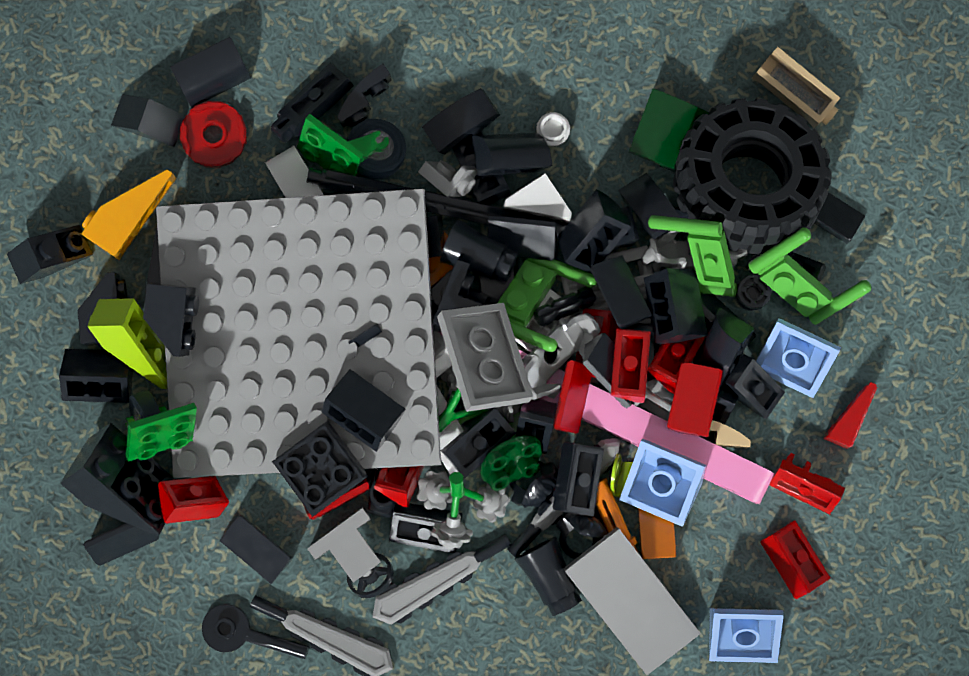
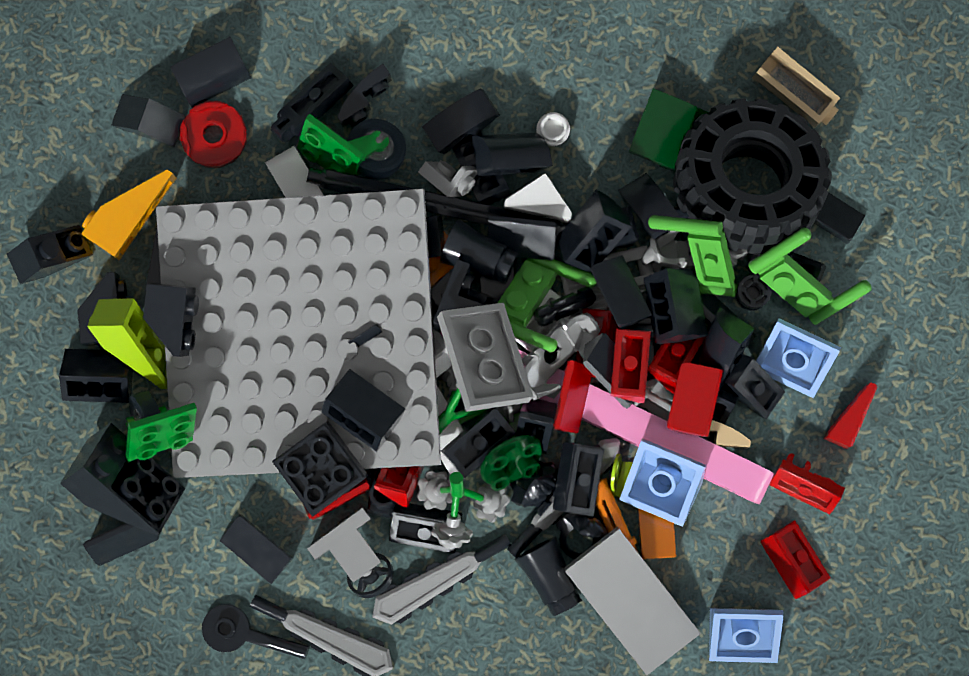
(191, 499): red slope -> none

